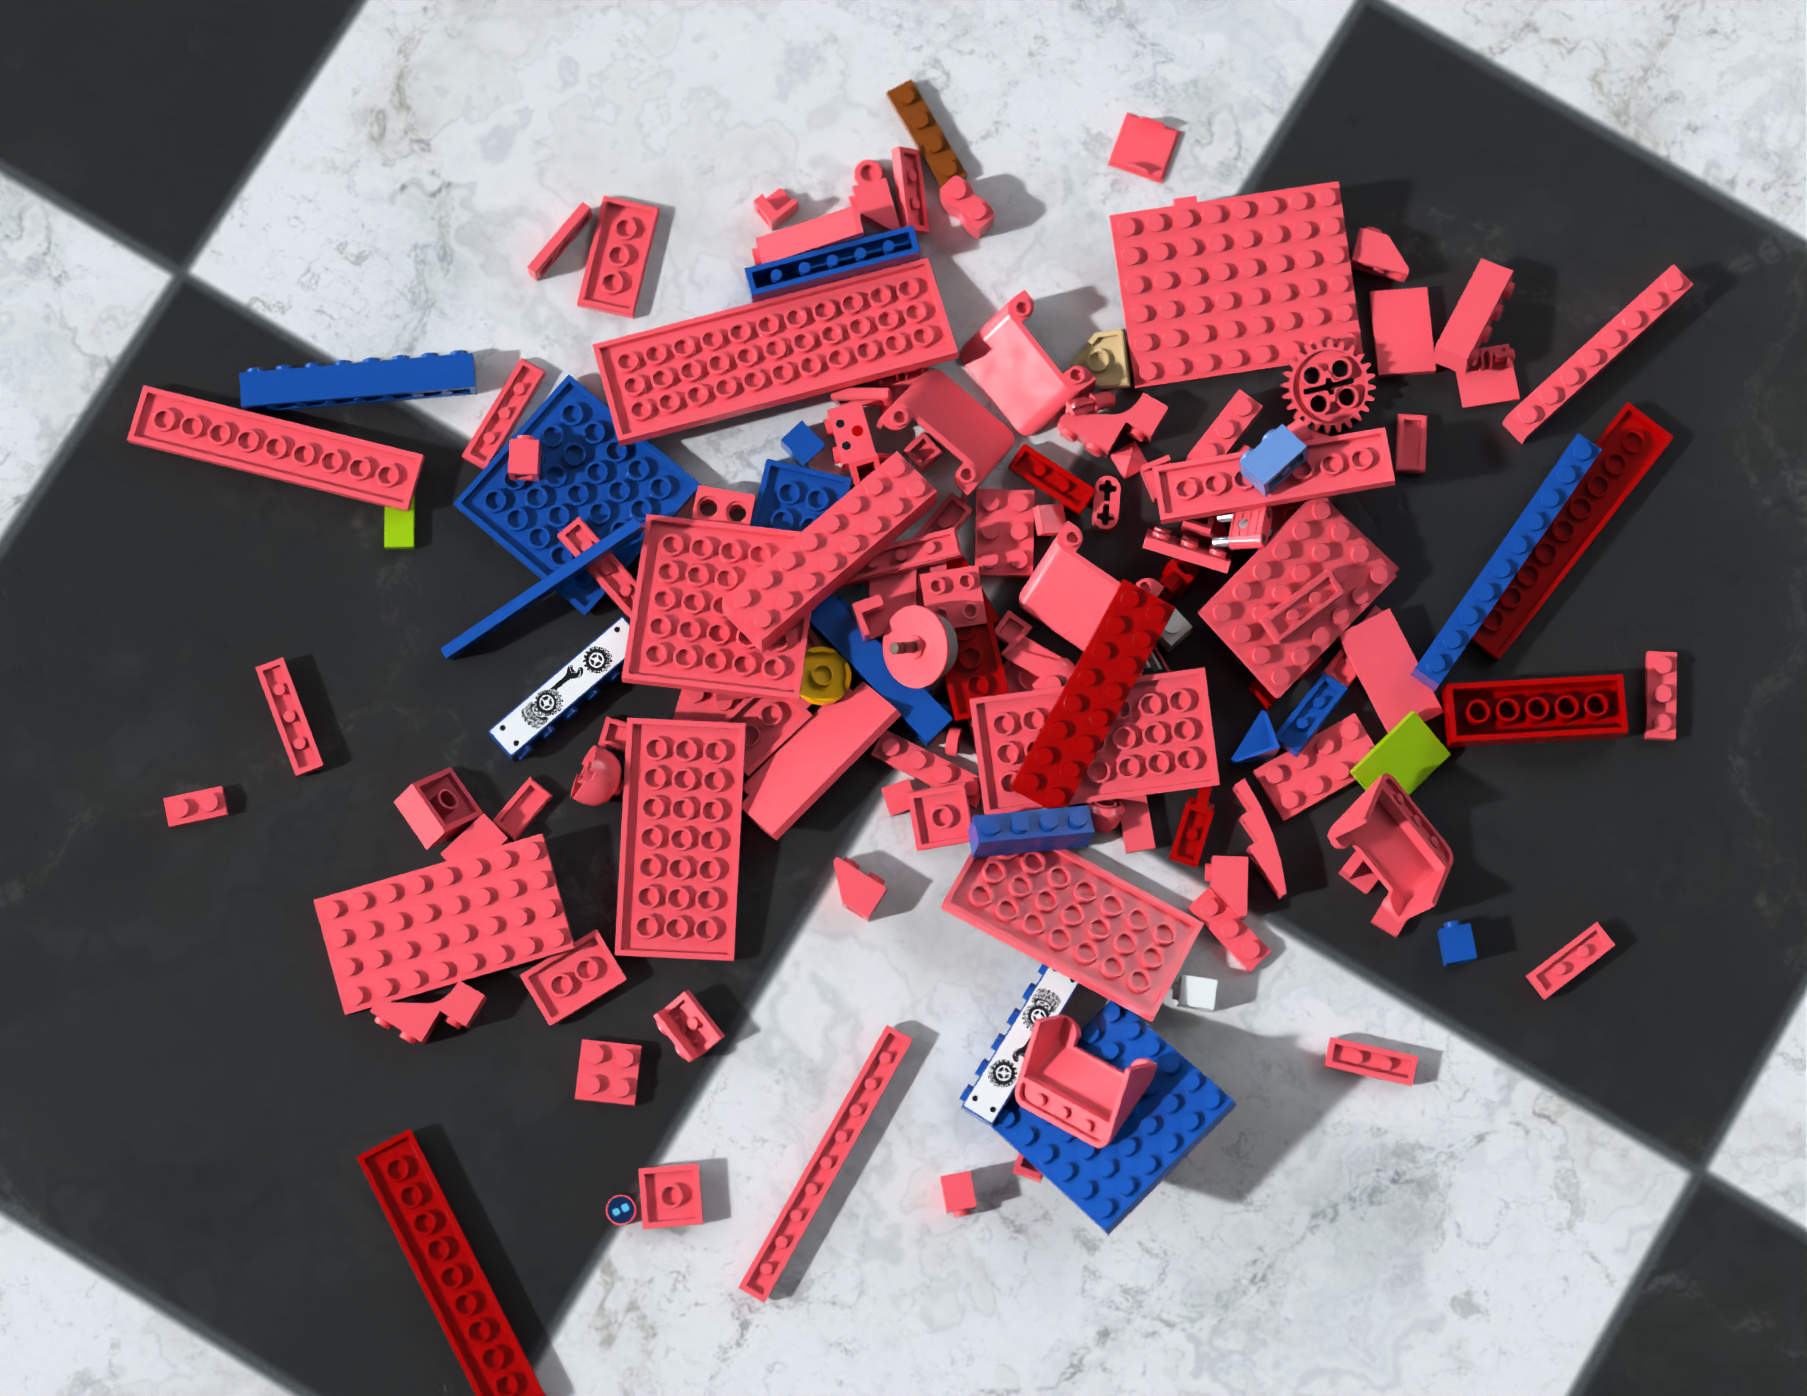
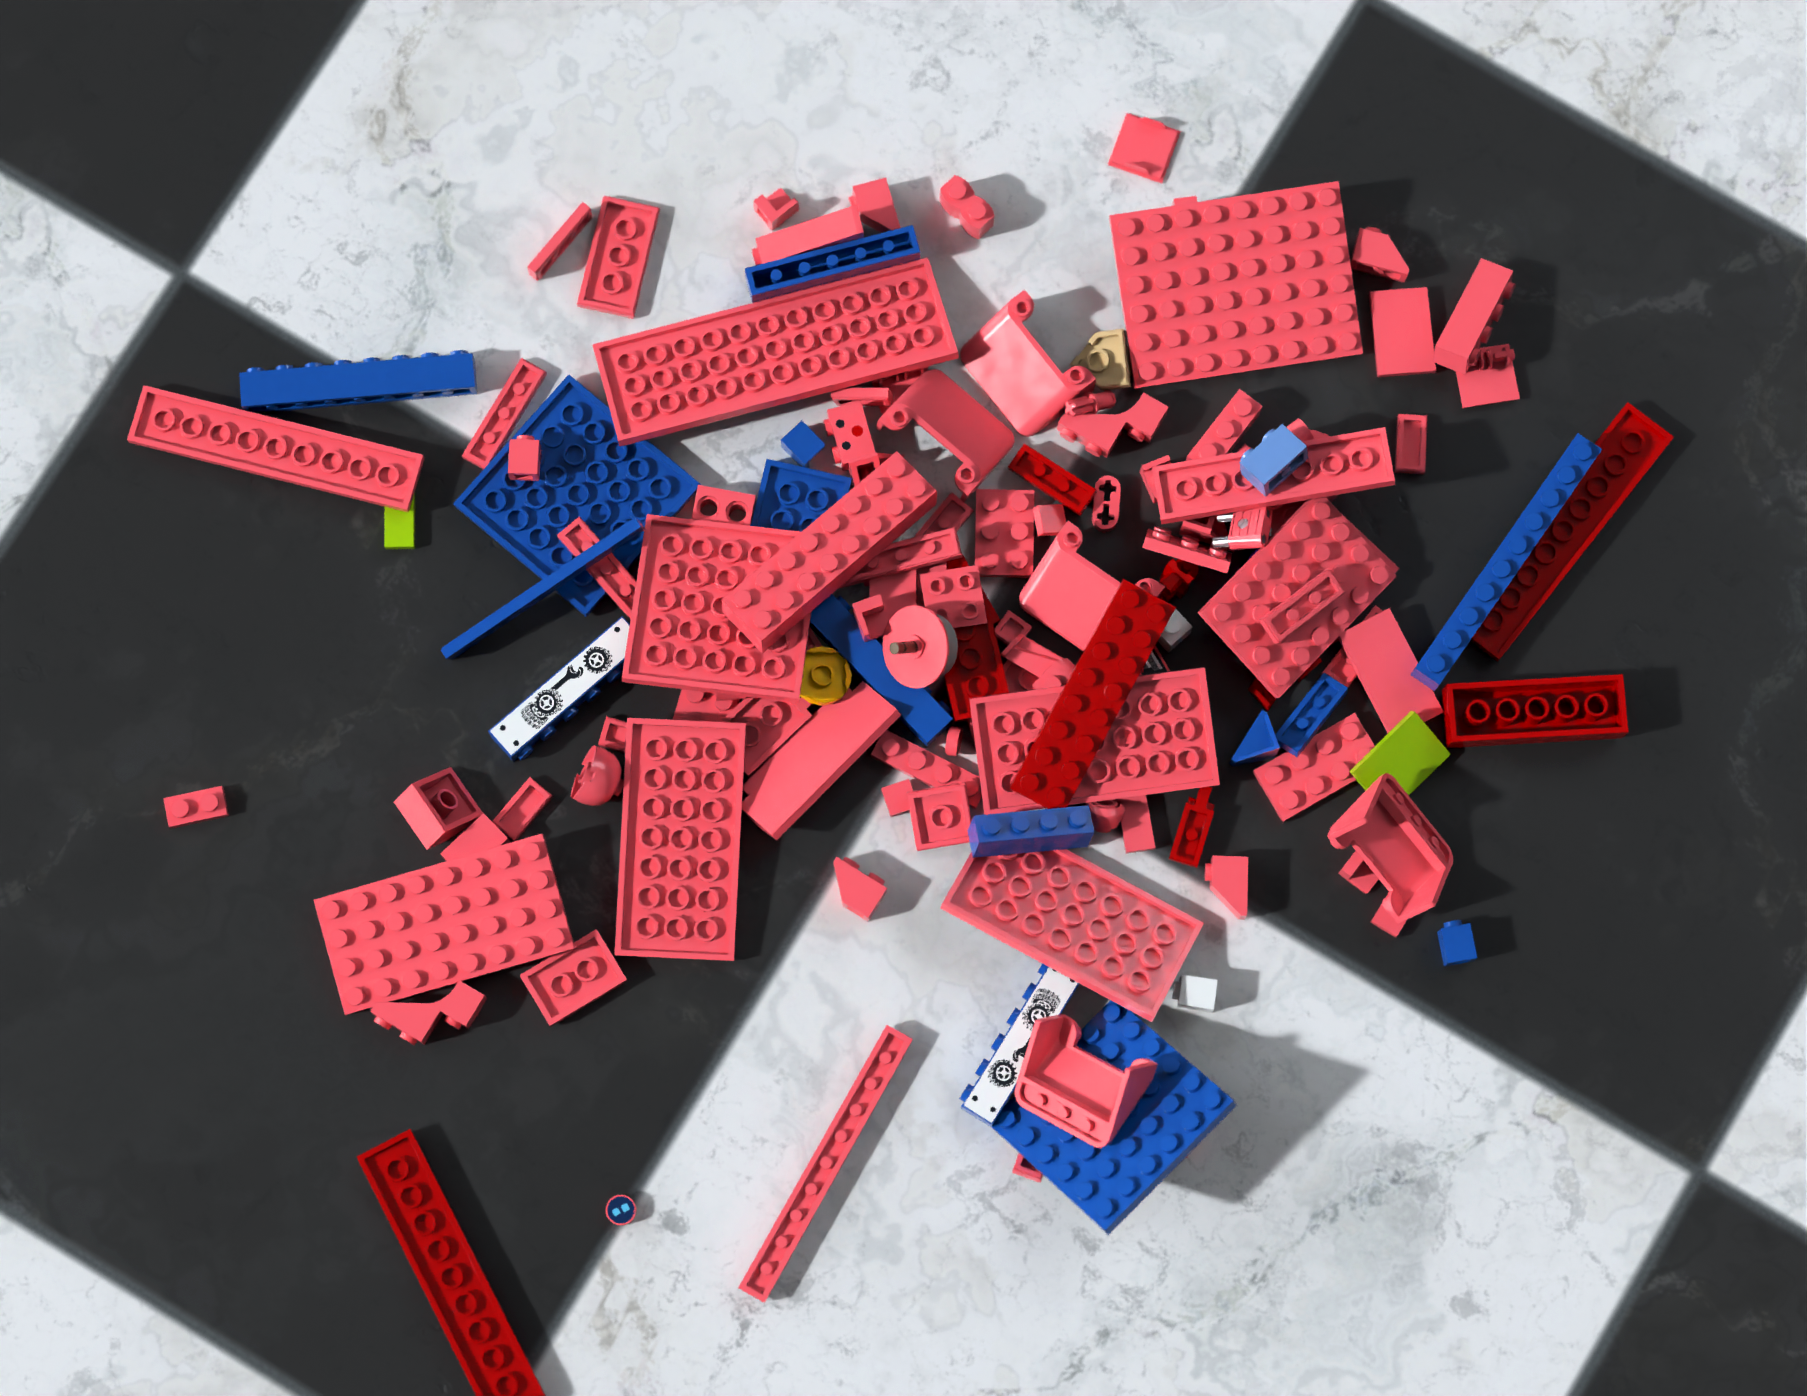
(290, 717): coral plate -> none
(608, 1072): coral plate -> none
(670, 1196): coral plate -> none
(688, 1027): coral bracket -> none
(868, 171): coral tile -> none
(910, 189): coral plate -> none
(923, 451): coral tile -> none
(925, 133): dark orange plate -> none
(958, 1193): coral brick -> none
(1128, 460): coral slope -> none
(1229, 930): coral plate -> none
(1264, 849): coral slope -> none
(1322, 360): coral gear -> none
(1370, 1061): coral plate -> none
(1570, 960): coral plate -> none
(1597, 354): coral brick -> none
(1660, 695): coral plate -> none

